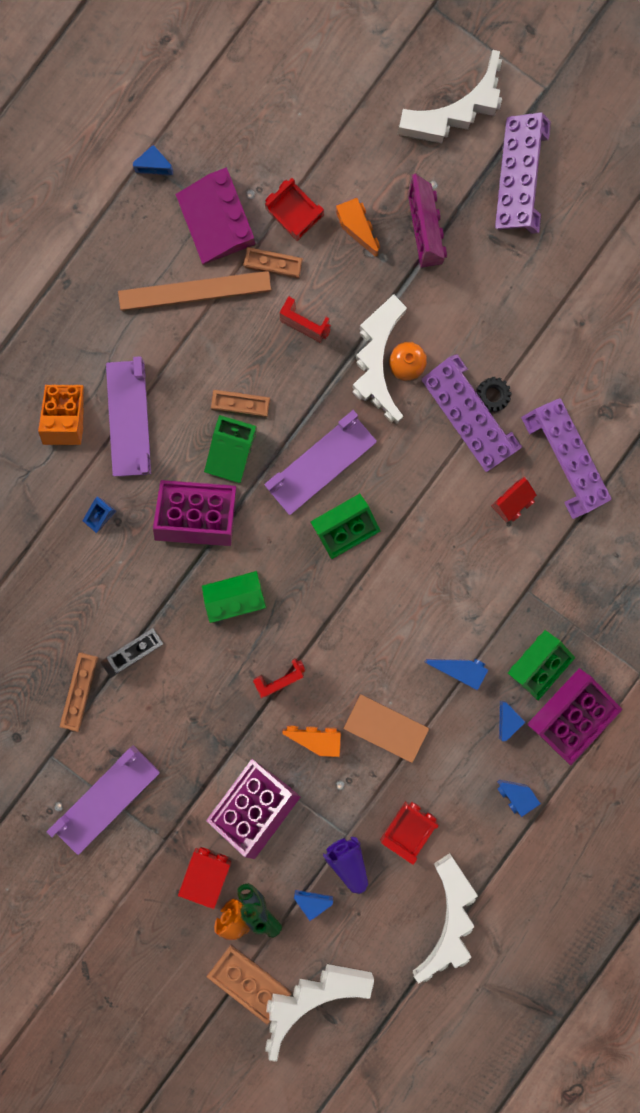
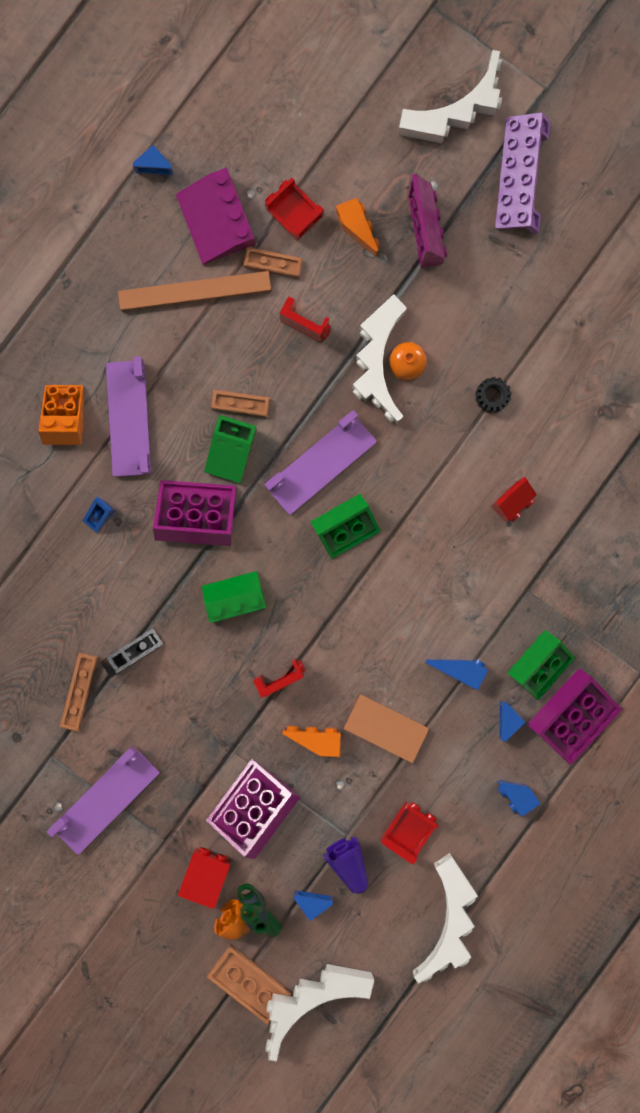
(469, 413): medium lavender bracket -> none
(571, 455): medium lavender bracket -> none

